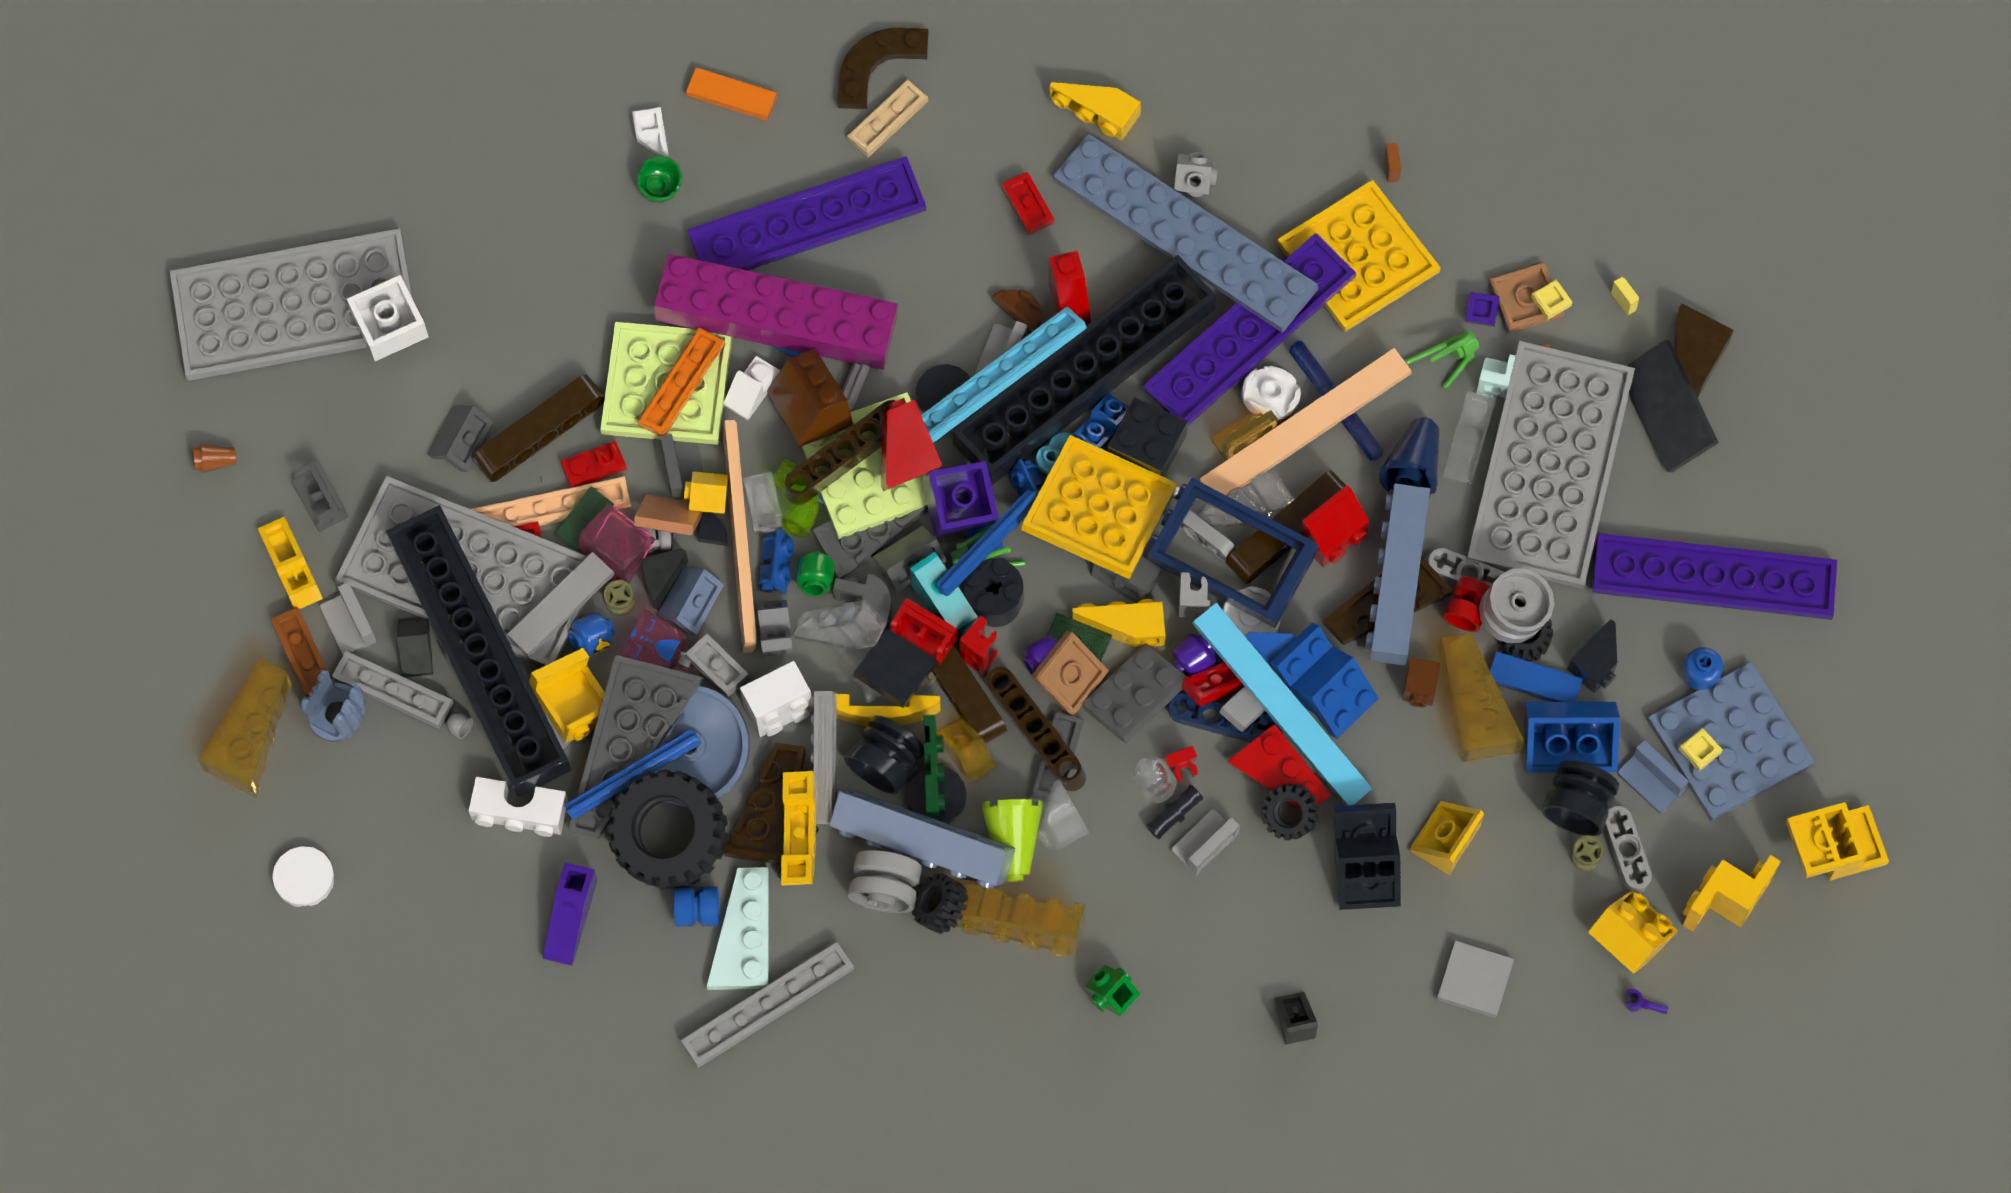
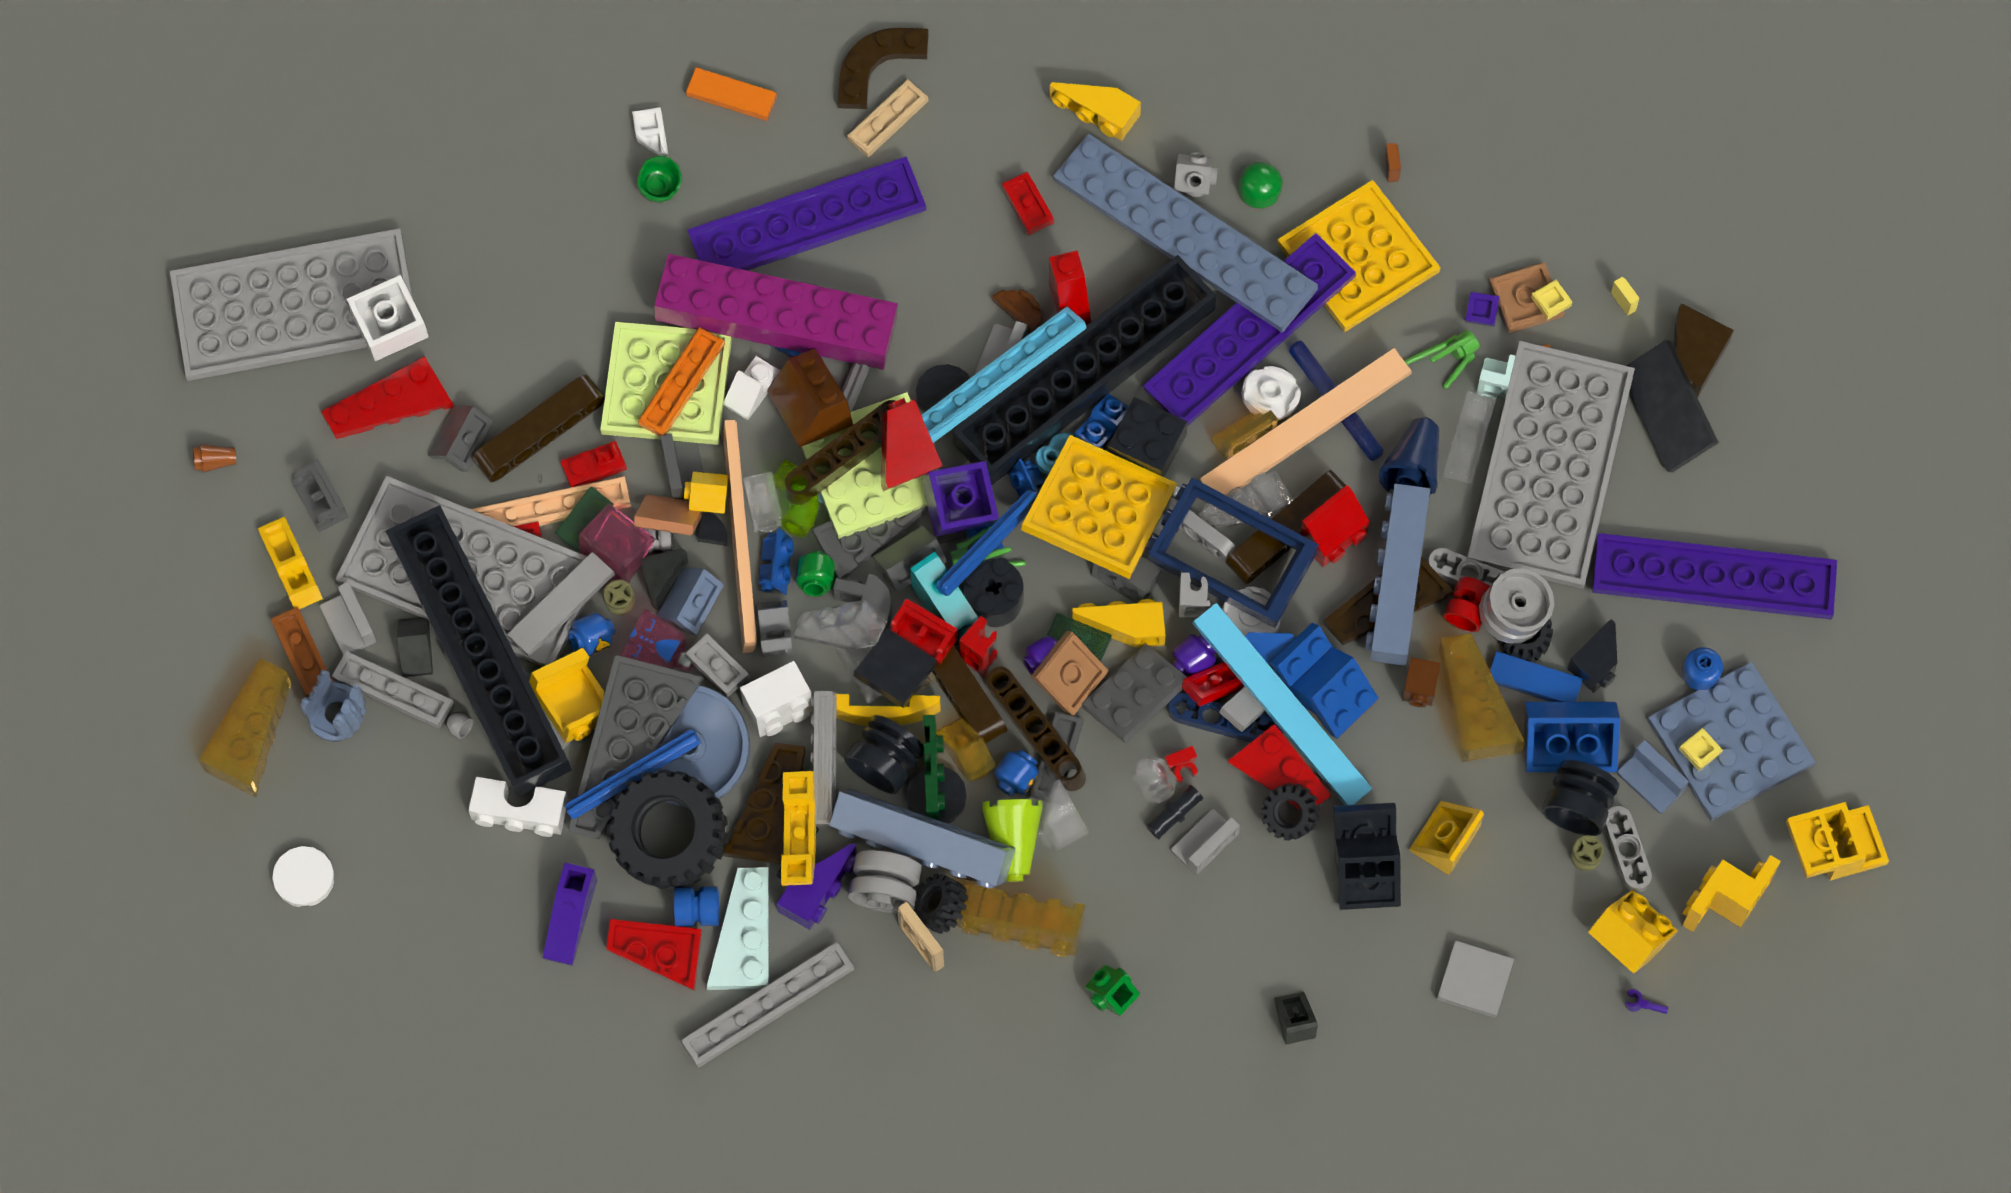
(398, 396): none -> red wing
(659, 948): none -> red wing
(807, 902): none -> dark purple slope
(920, 937): none -> tan tile
(1016, 772): none -> blue head
(1260, 185): none -> green hair

